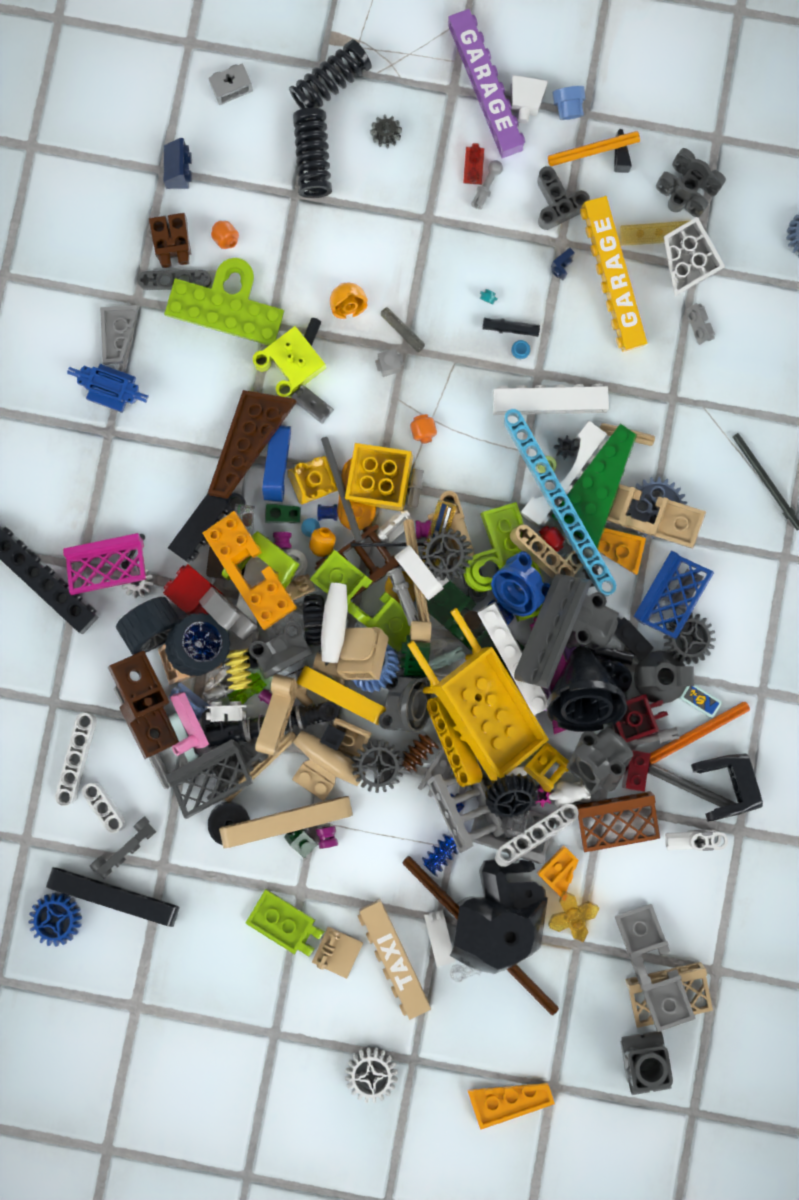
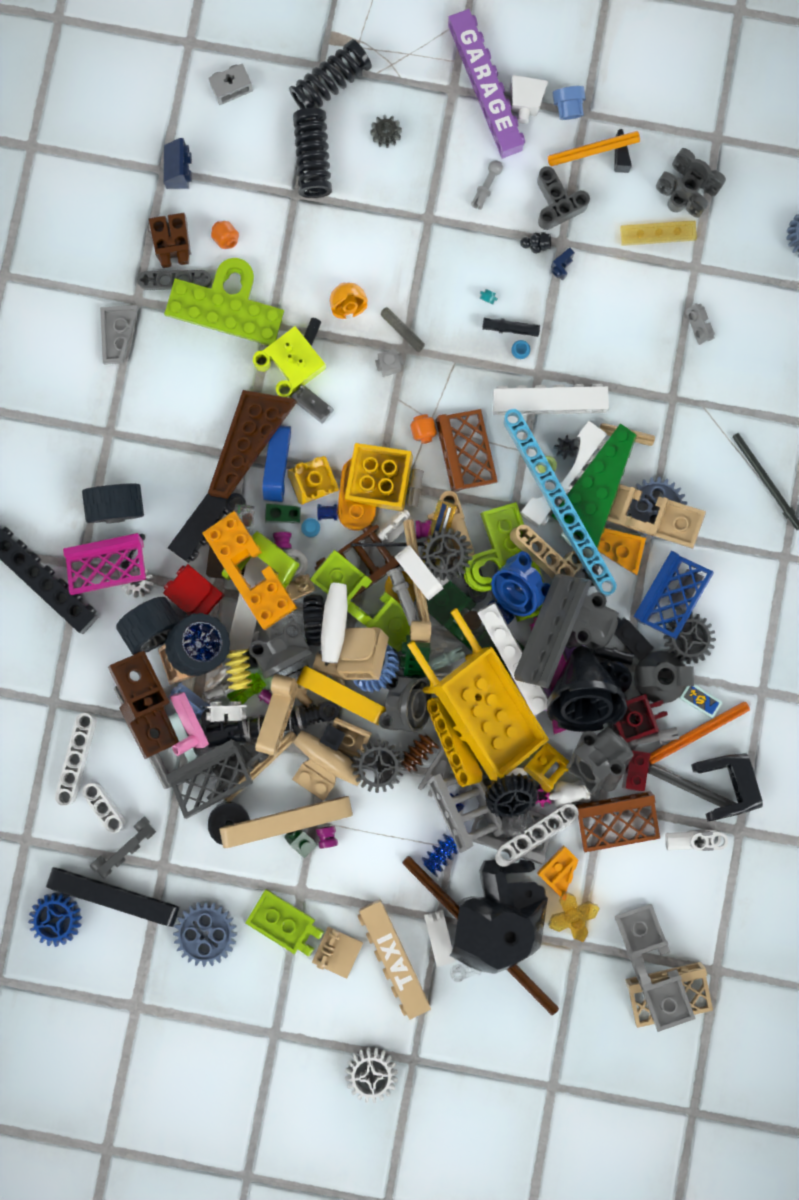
(108, 386): blue piece -> none
(112, 503): none -> black wheel
(217, 921): none -> sand blue gear
(227, 614): light grey connector -> none
(322, 542): light orange head -> none
(341, 489): dark grey piece -> none
(450, 450): none -> dark orange fence
(473, 165): clear red hinge -> none
(508, 1102): light orange wing -> none
(537, 241): none -> black piece
(552, 537): red head -> none
(613, 273): yellow brick -> none
(637, 1049): dark grey piece -> none
(690, 256): white wedge -> none

